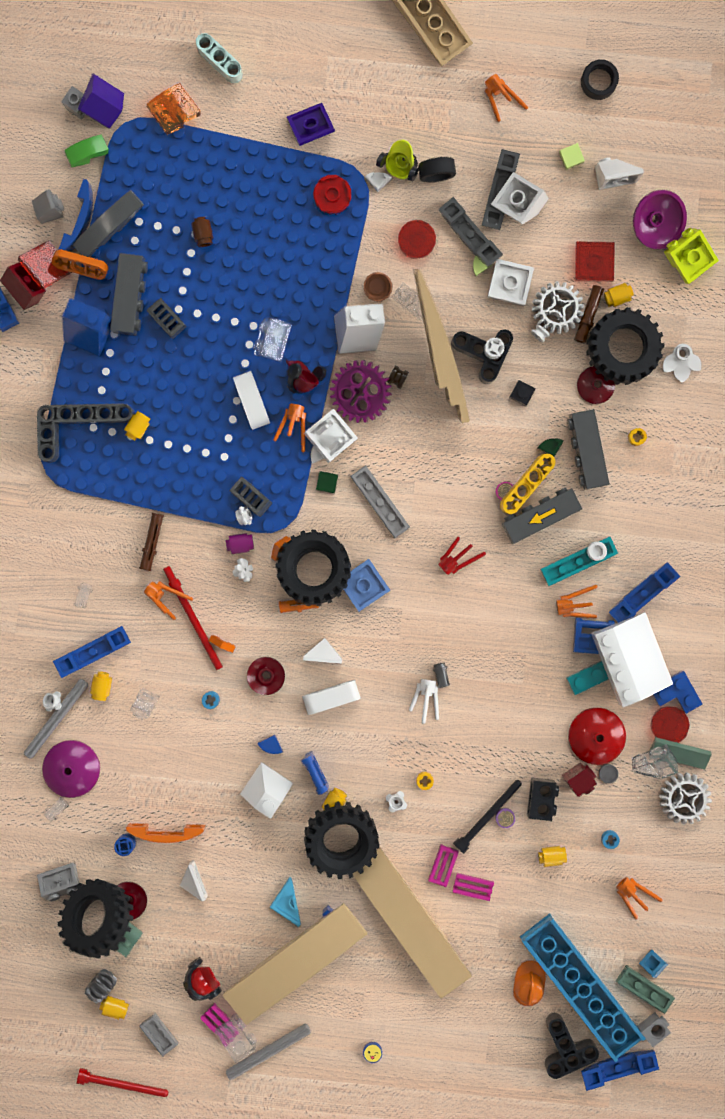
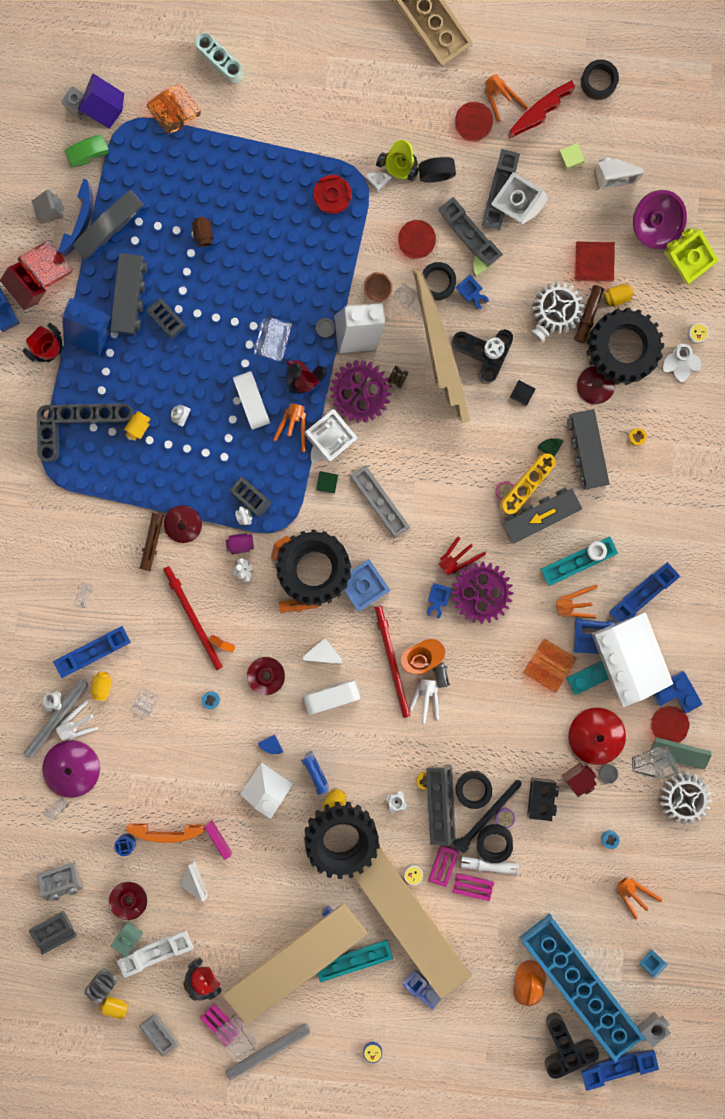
(44, 344): none -> red cap
(52, 932): none -> dark grey plate
(68, 729): none -> white plant
(85, 1077): red piece -> none
(91, 272): orange beam -> none
(114, 922): black tyre -> none
(155, 593): orange plant -> none
(155, 952): none -> white slope
(179, 414): none -> white plate
(189, 518): none -> dark red dish
(218, 840): none -> dark pink tile
(286, 903): medium azure tile -> none
(310, 124): dark purple slope -> none
(325, 327): none -> flat silver piece
(357, 960): none -> teal plate
(383, 625): none -> red bar
(413, 875): none -> light yellow tile
(421, 988): none -> blue slope
(423, 656): none -> orange piece
(438, 596): none -> blue plate
(441, 805): none -> dark grey fence
(451, 275): none -> black tyre
(470, 290): none -> blue plate
(473, 121): none -> clear red tile
(482, 865): none -> white pin
(488, 790): none -> black tyre
(494, 580): none -> magenta gear
(495, 857): none -> black tyre
(510, 282): white plate -> none
(536, 114): none -> red slope
(549, 665): none -> clear orange slope
(552, 856): yellow brick -> none
(645, 989): sand green tile -> none
(698, 332): none -> light yellow tile

